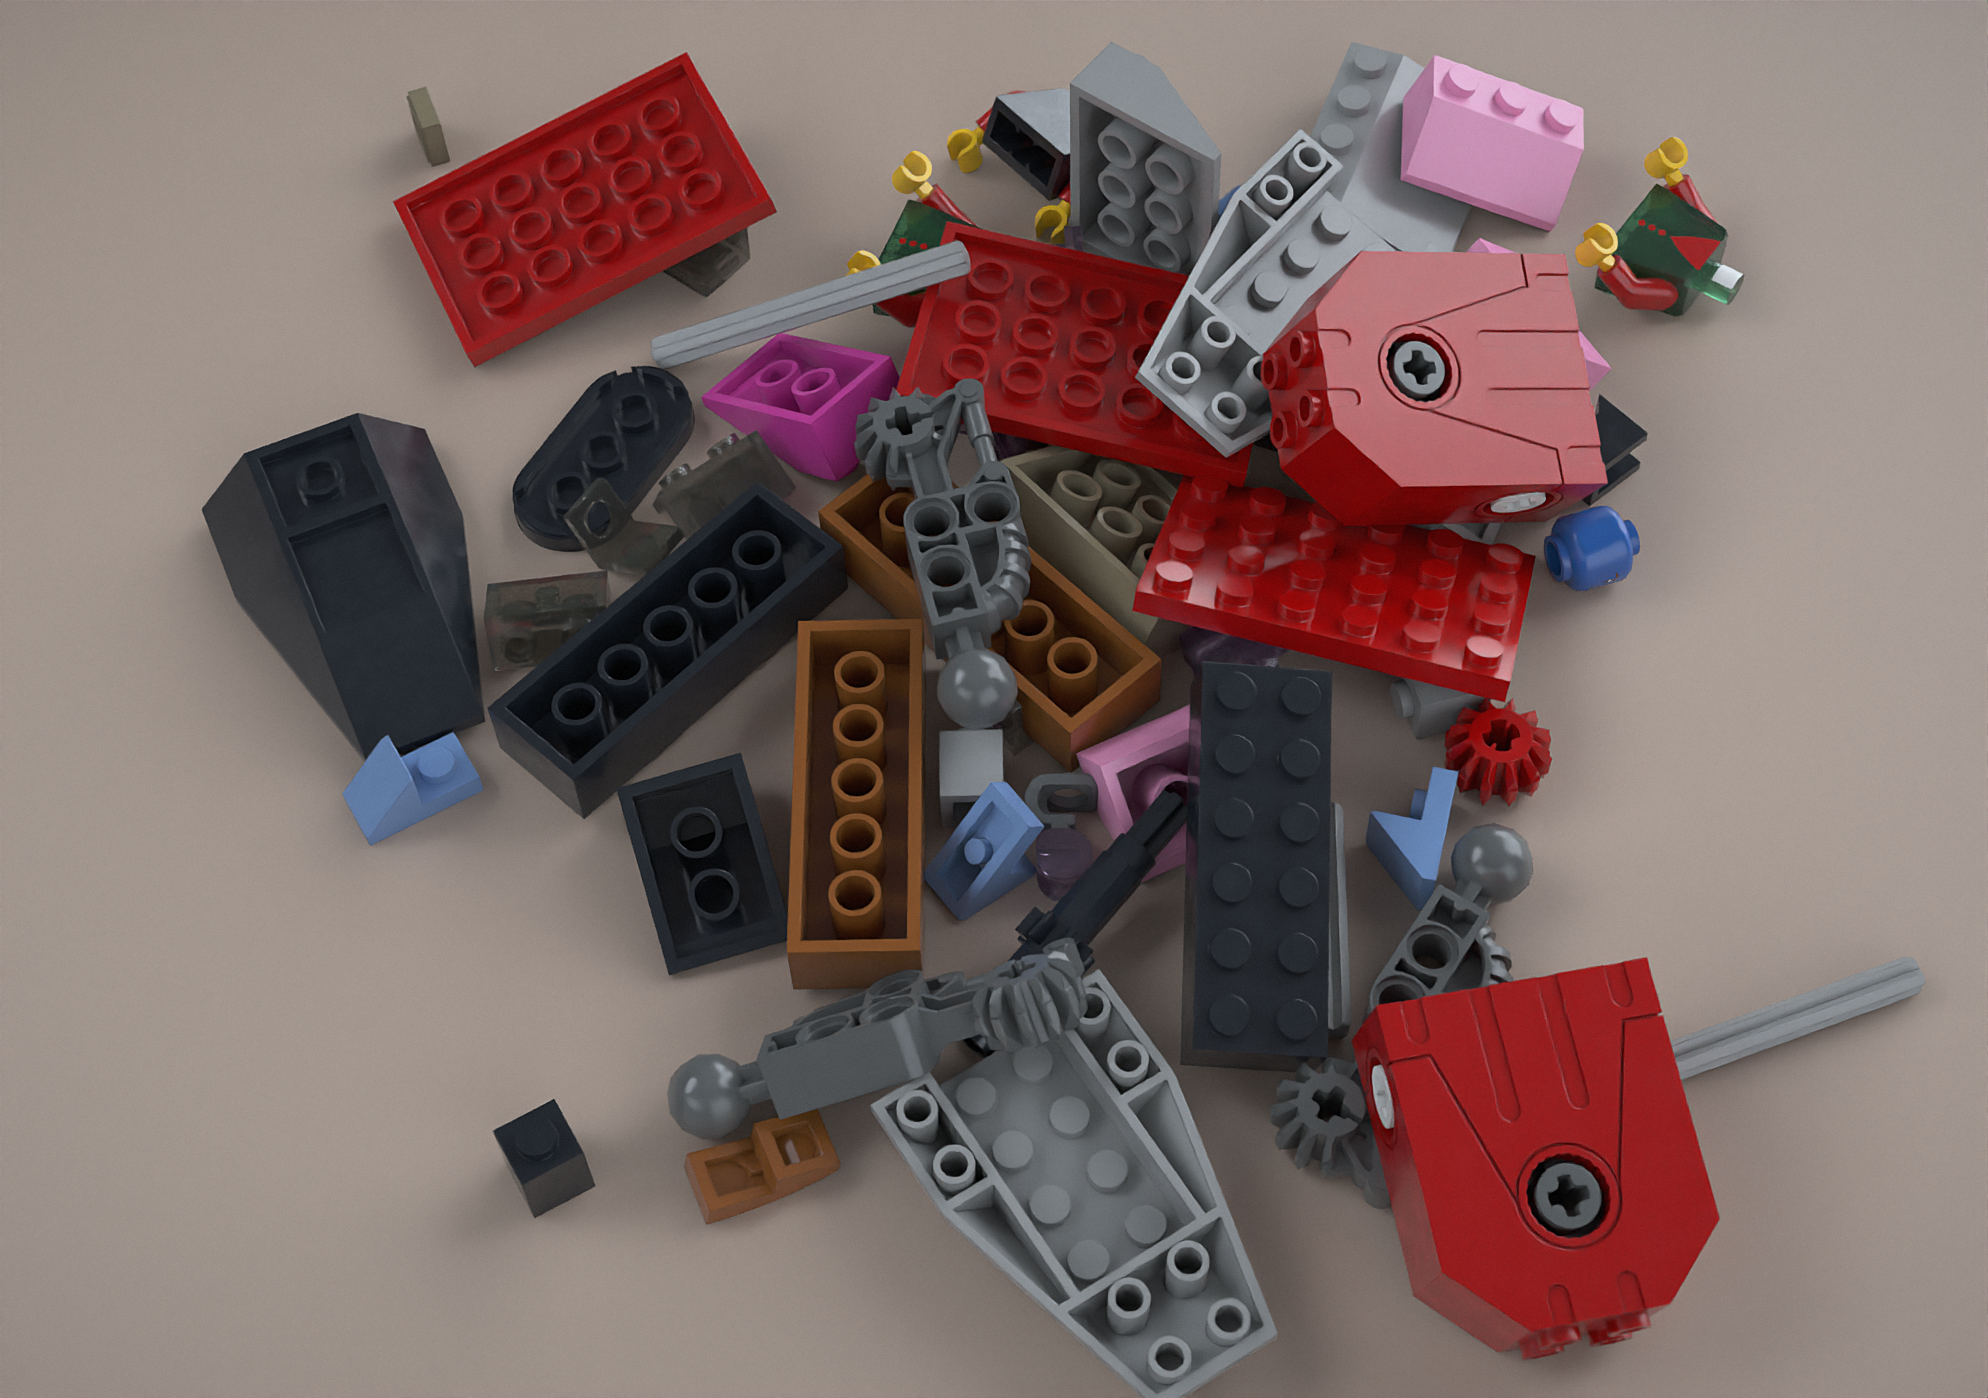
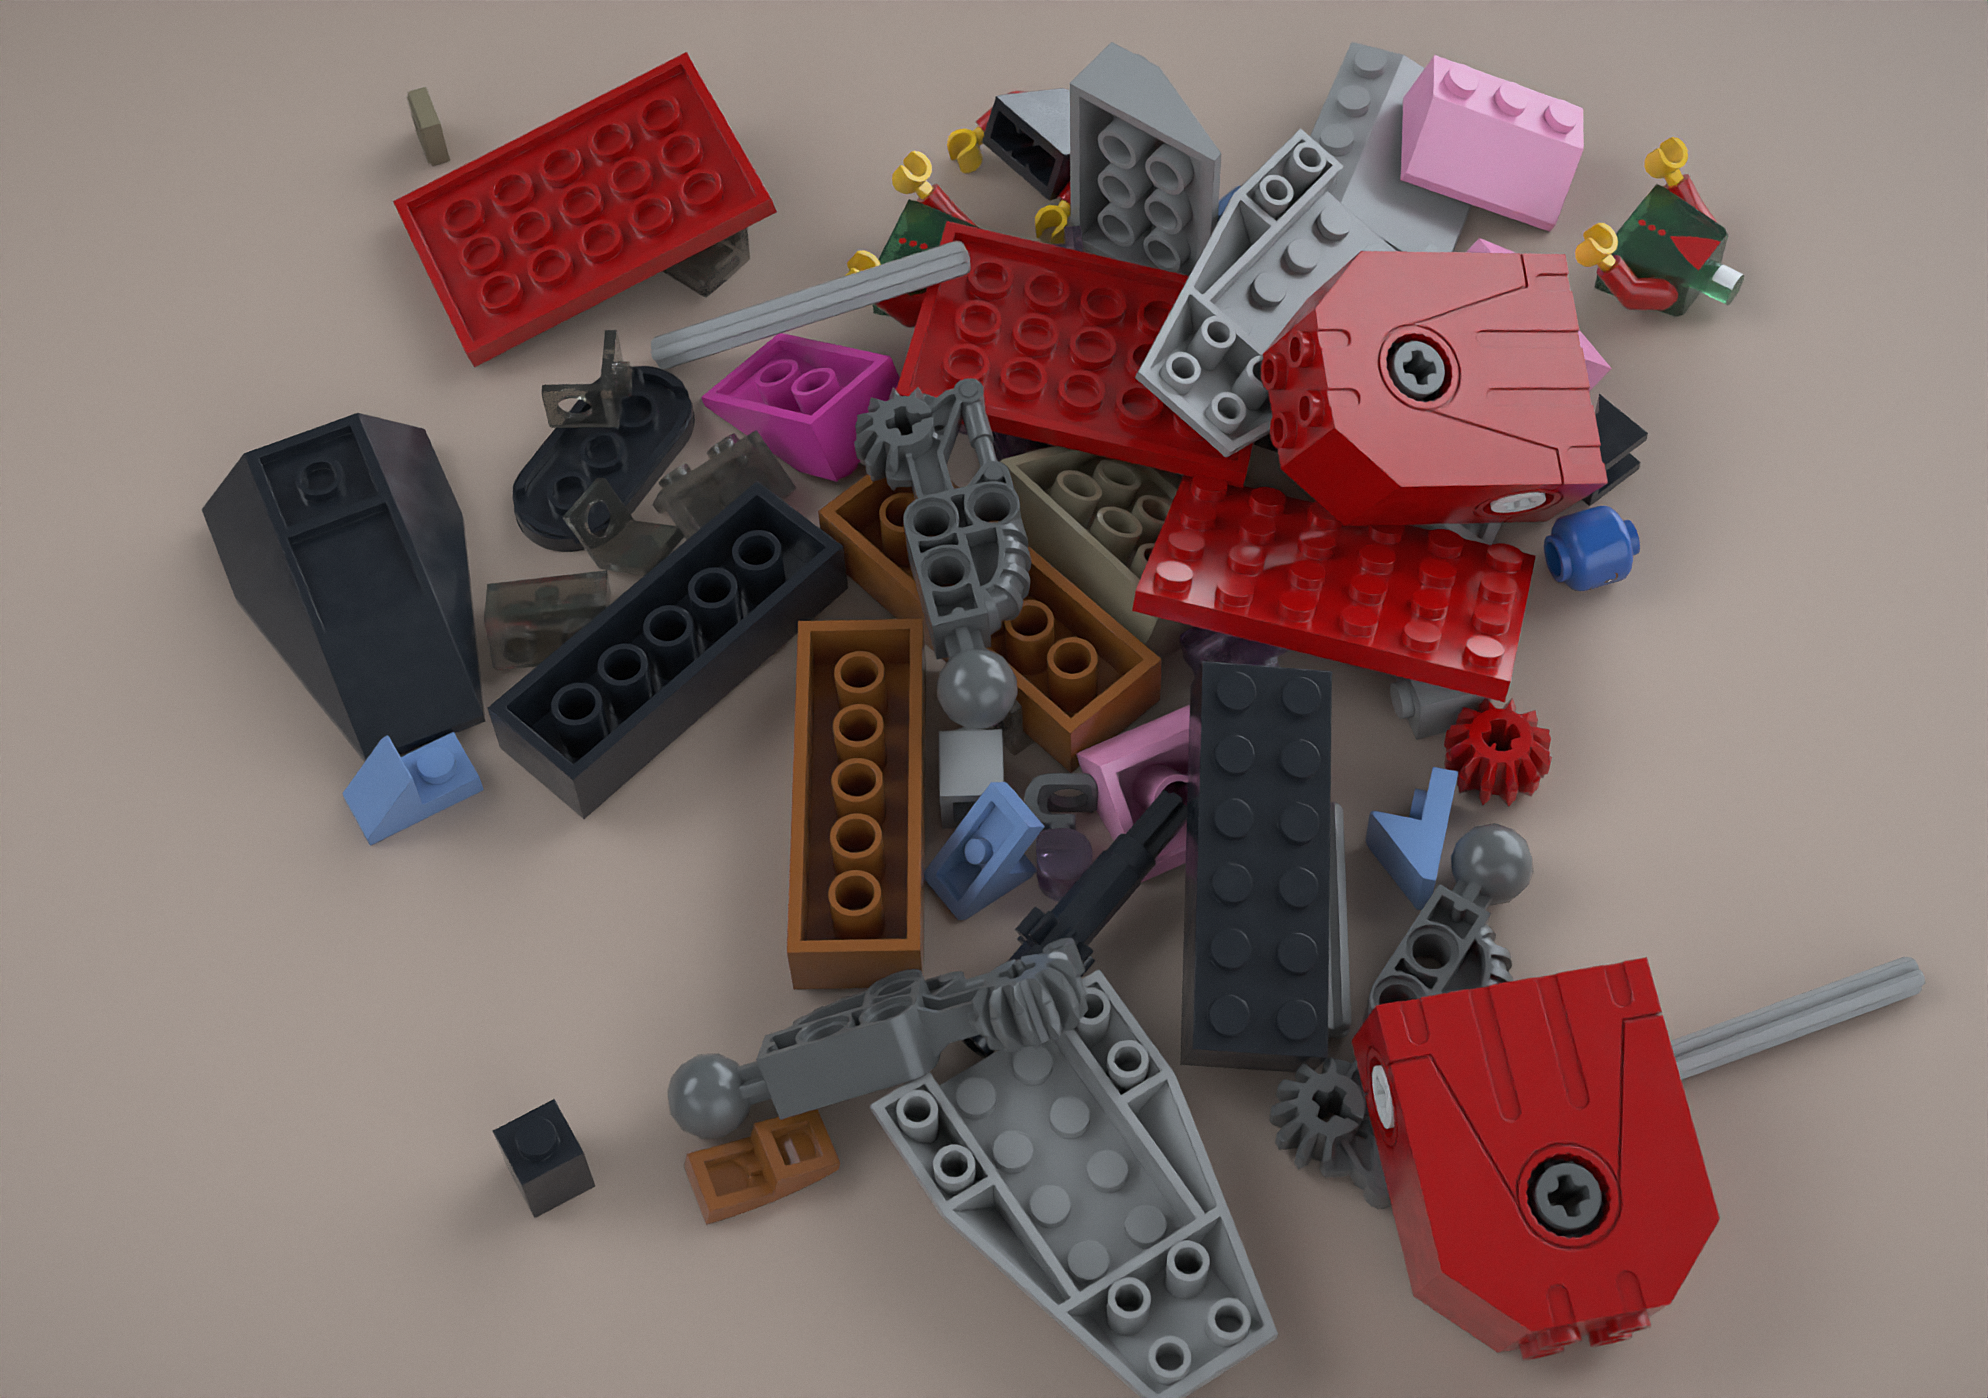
(602, 397): none -> clear smoke bracket
(704, 863): black slope -> none

